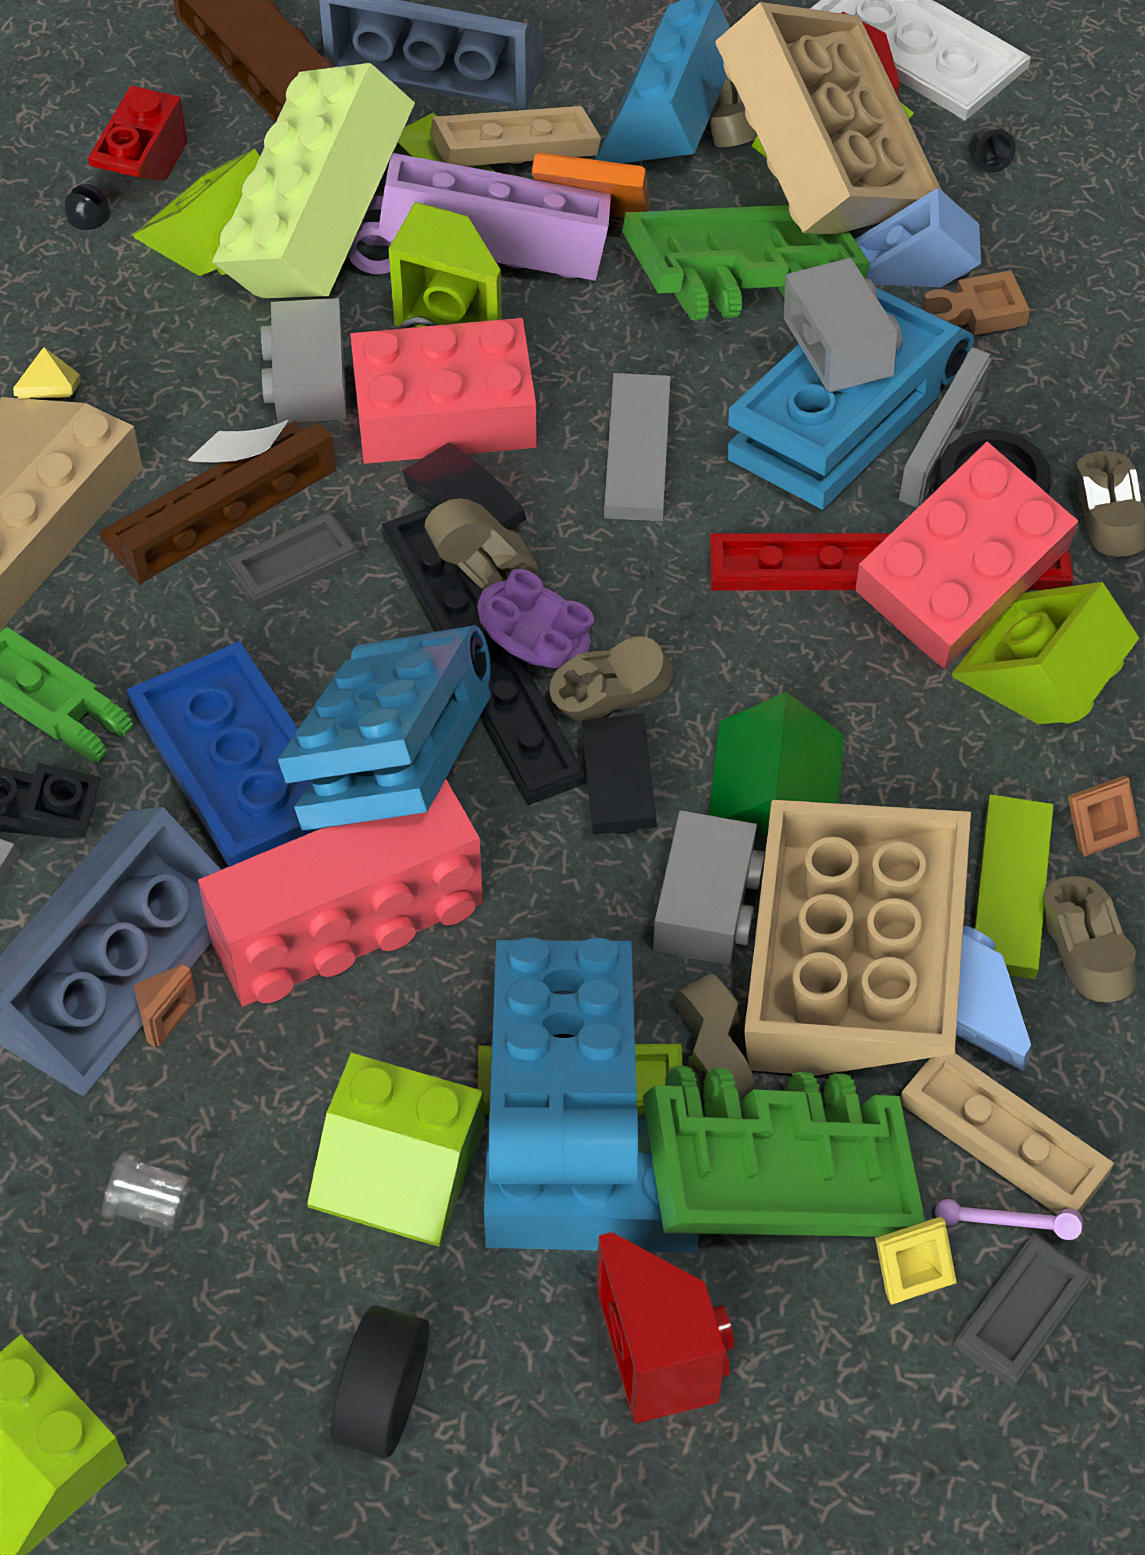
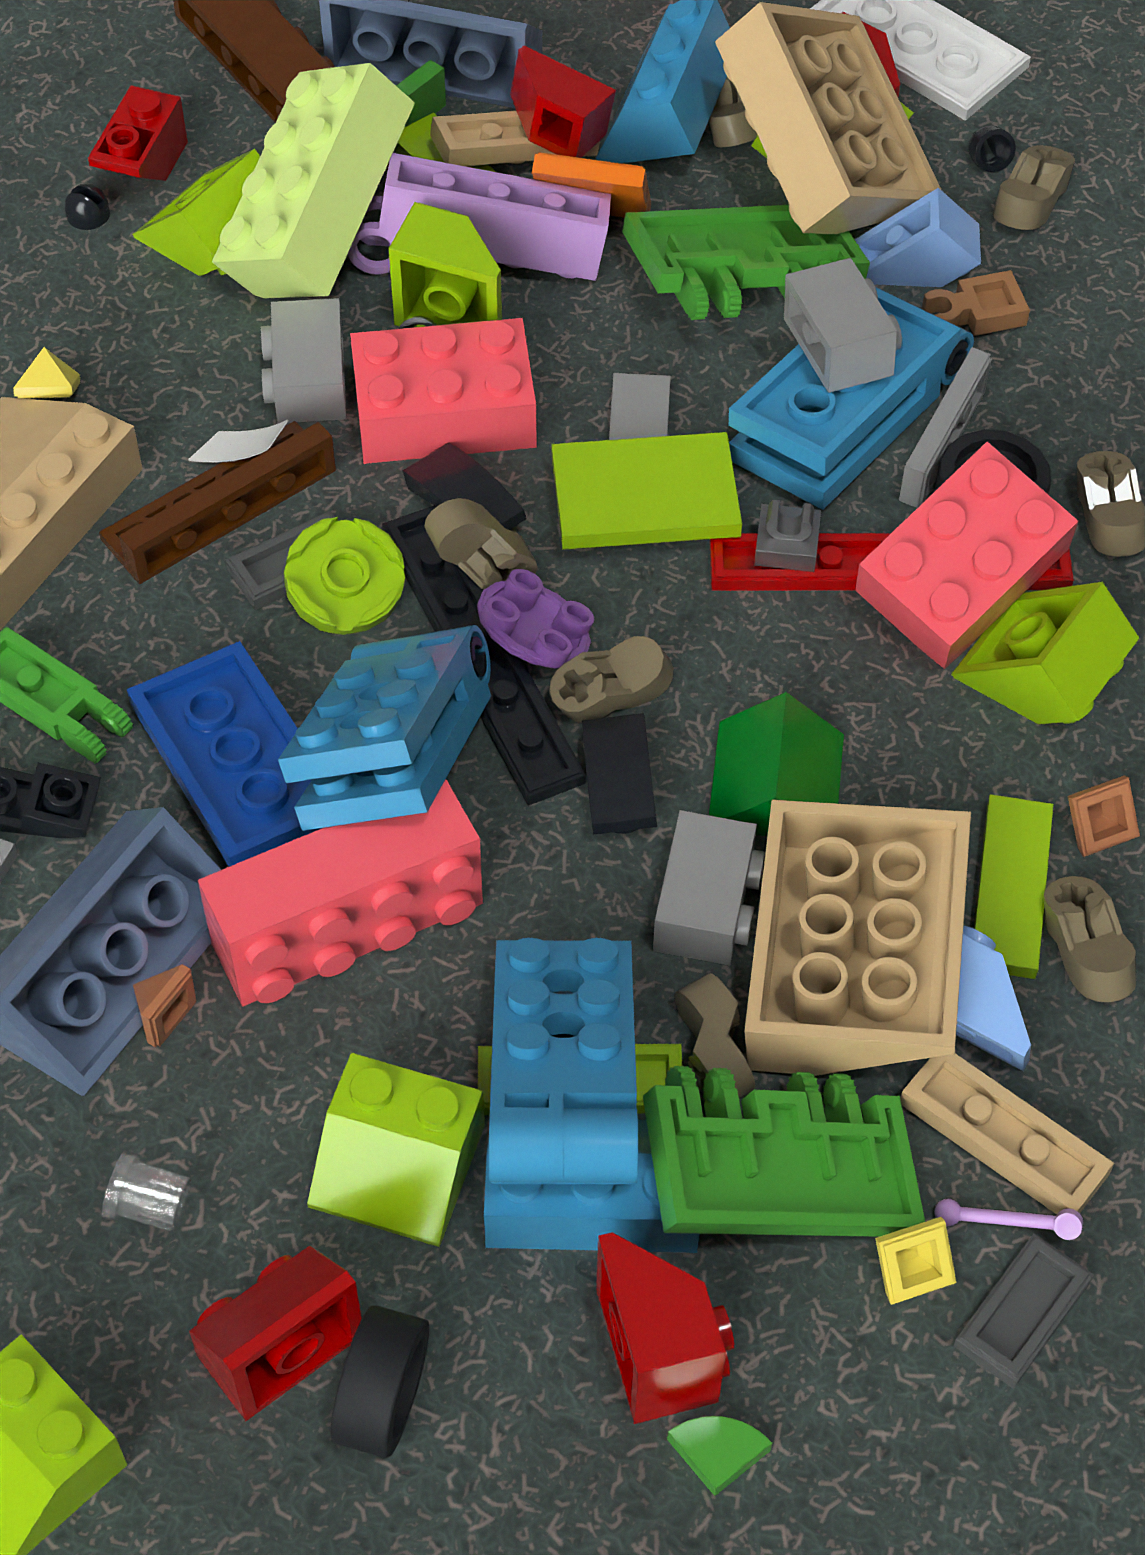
(278, 1329): none -> red slope
(344, 575): none -> lime tile
(426, 89): none -> bright green tile
(559, 105): none -> red slope
(645, 490): none -> lime tile
(718, 1448): none -> bright green tile
(787, 536): none -> flat silver tile
(1033, 187): none -> dark tan piece

